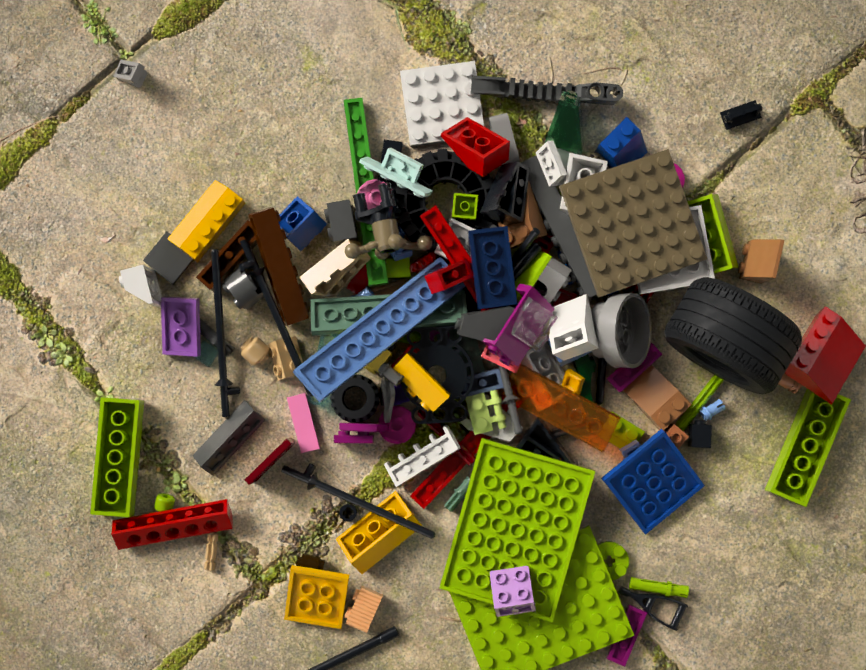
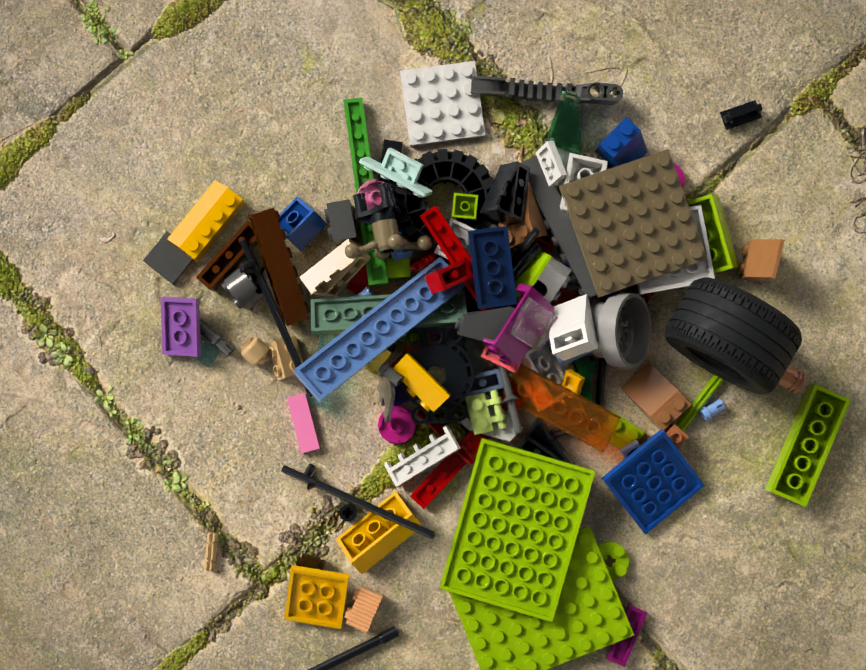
(117, 457): lime brick -> none
(131, 73): light grey slope -> none
(142, 283): white slope -> none
(164, 502): lime piece -> none
(172, 524): red brick -> none
(223, 382): black piece -> none
(228, 438): dark grey panel -> none
(270, 461): dark red tile -> none
(345, 437): magenta plate -> none
(364, 427): magenta tile -> none
(367, 410): black tyre -> none
(458, 495): sand green axle -> none
(477, 146): red slope -> none
(501, 125): light grey beam -> none
(512, 591): lavender bracket -> none
(624, 376): magenta plate -> none
(650, 602): black piece -> none
(659, 587): lime pin -> none
(699, 434): black brick -> none
(826, 355): red slope -> none

